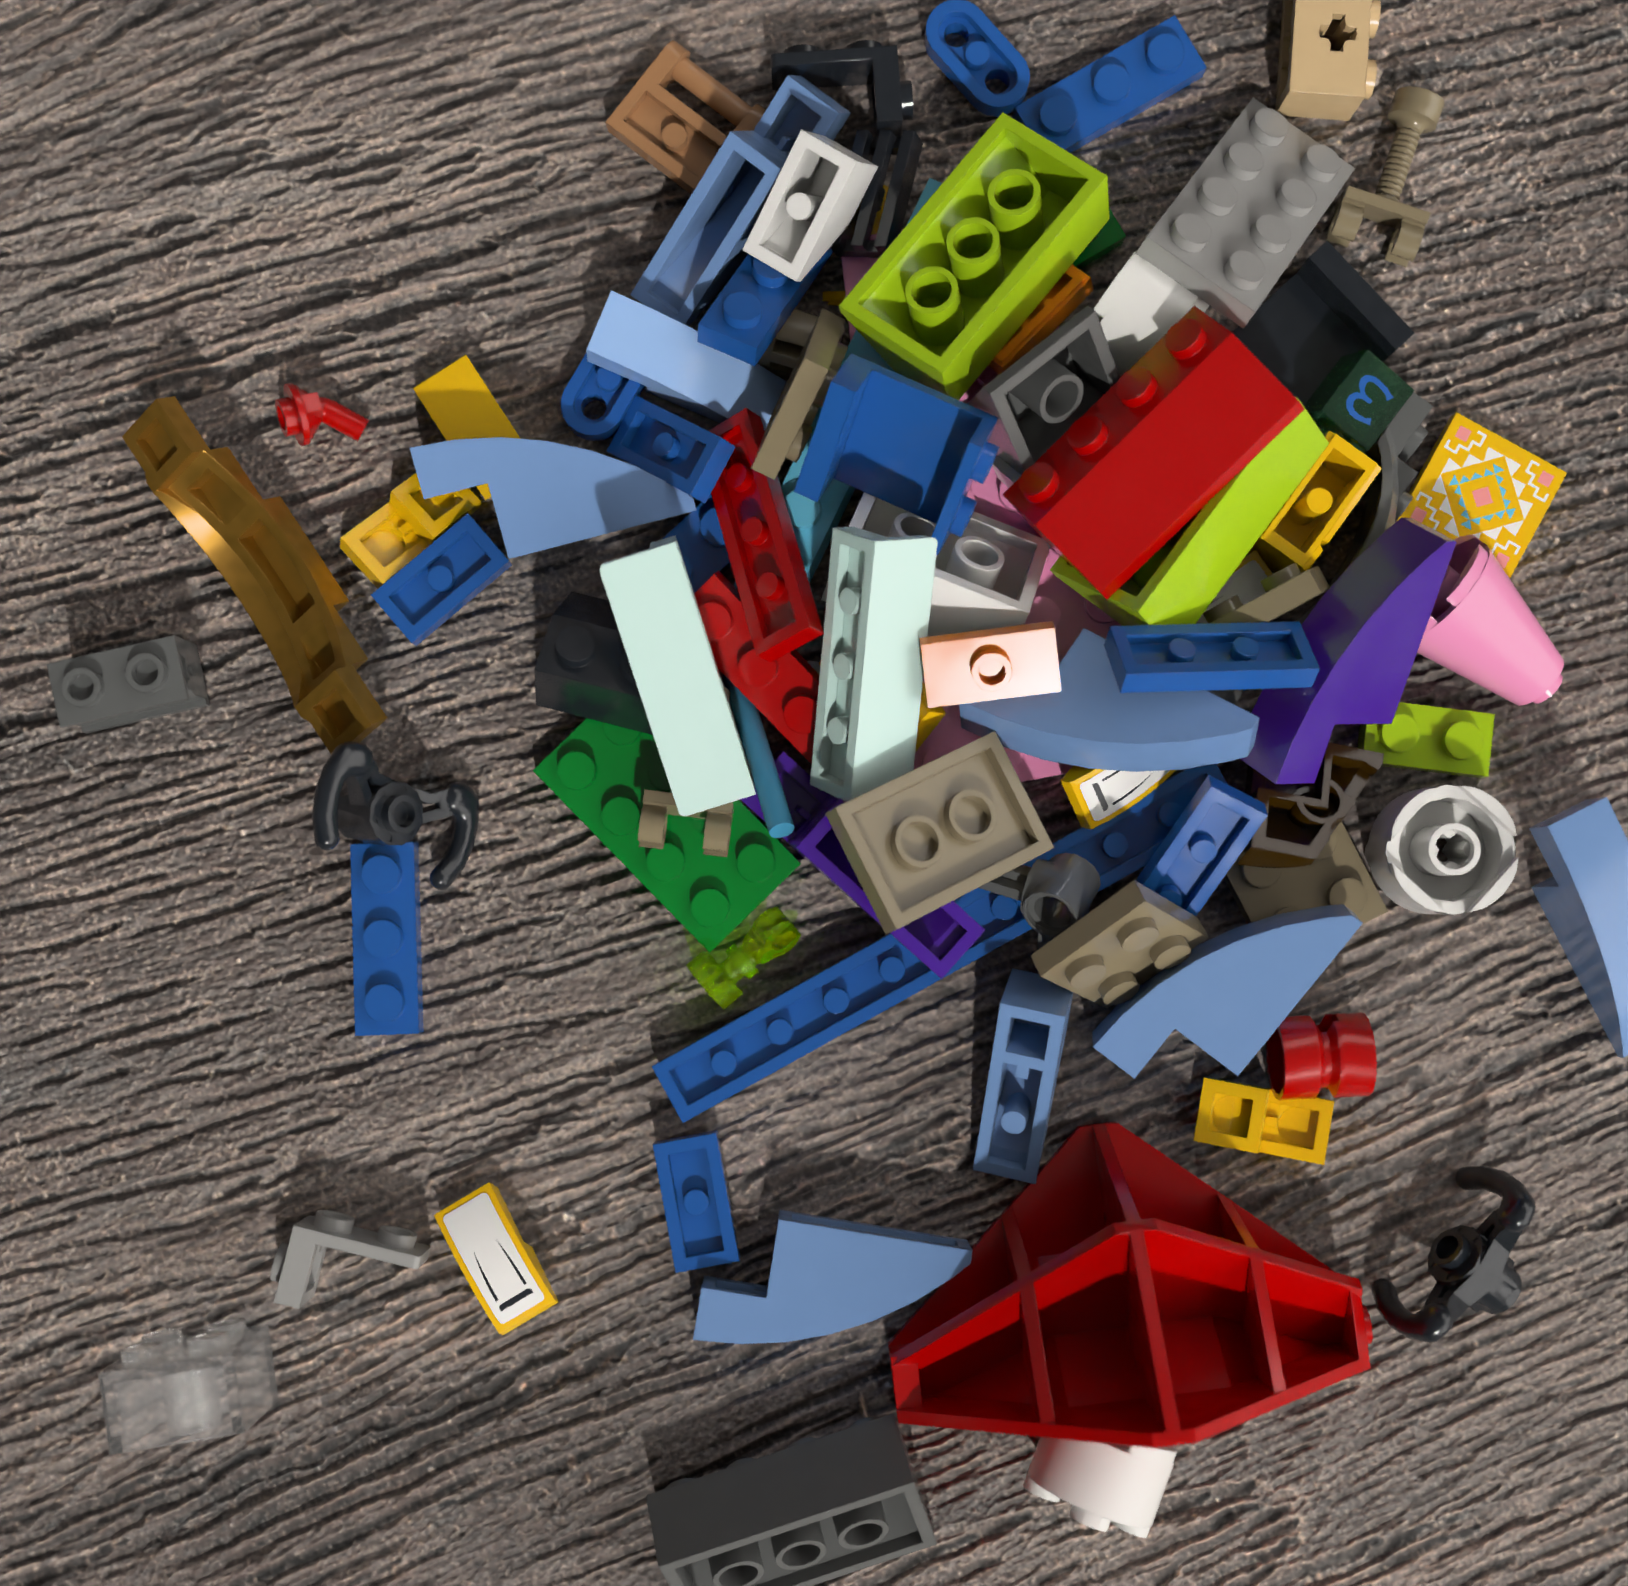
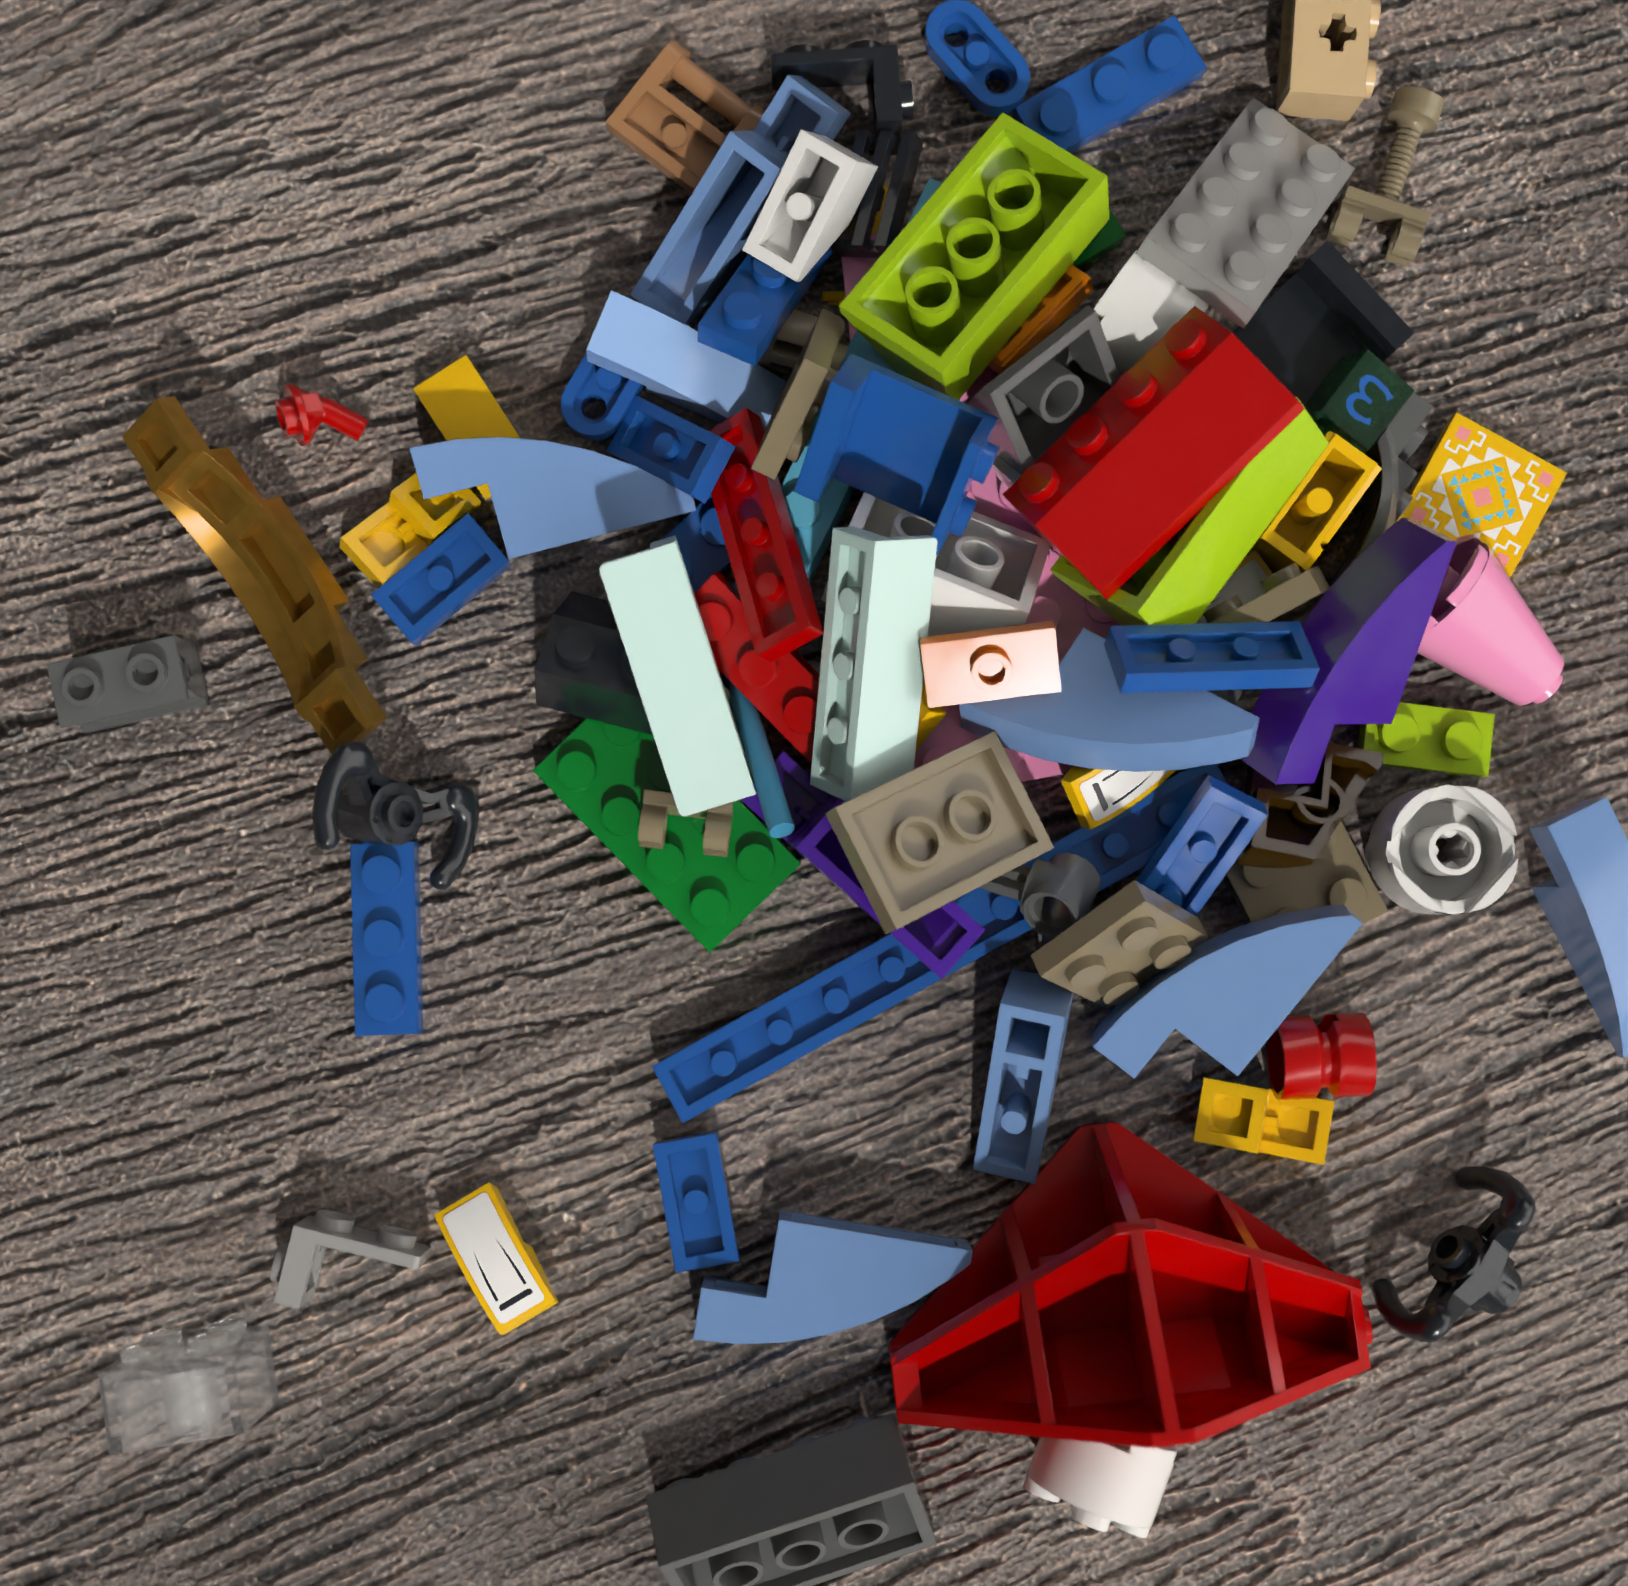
(767, 939): clear neon green piece -> none

